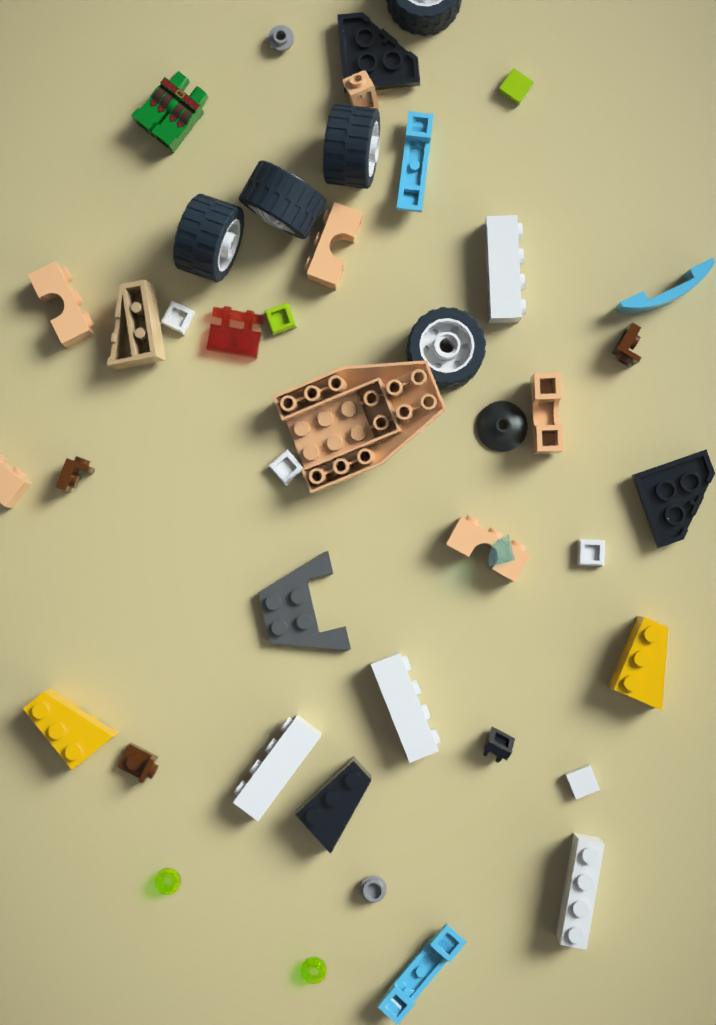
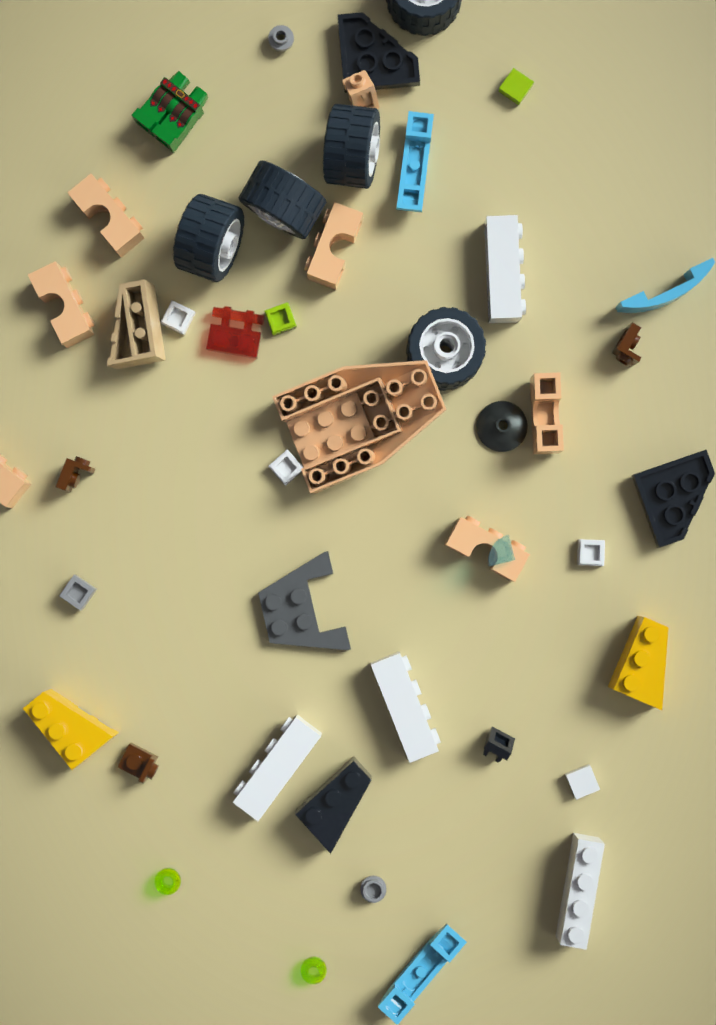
(78, 592): none -> light grey plate
(92, 198): none -> light nougat arch

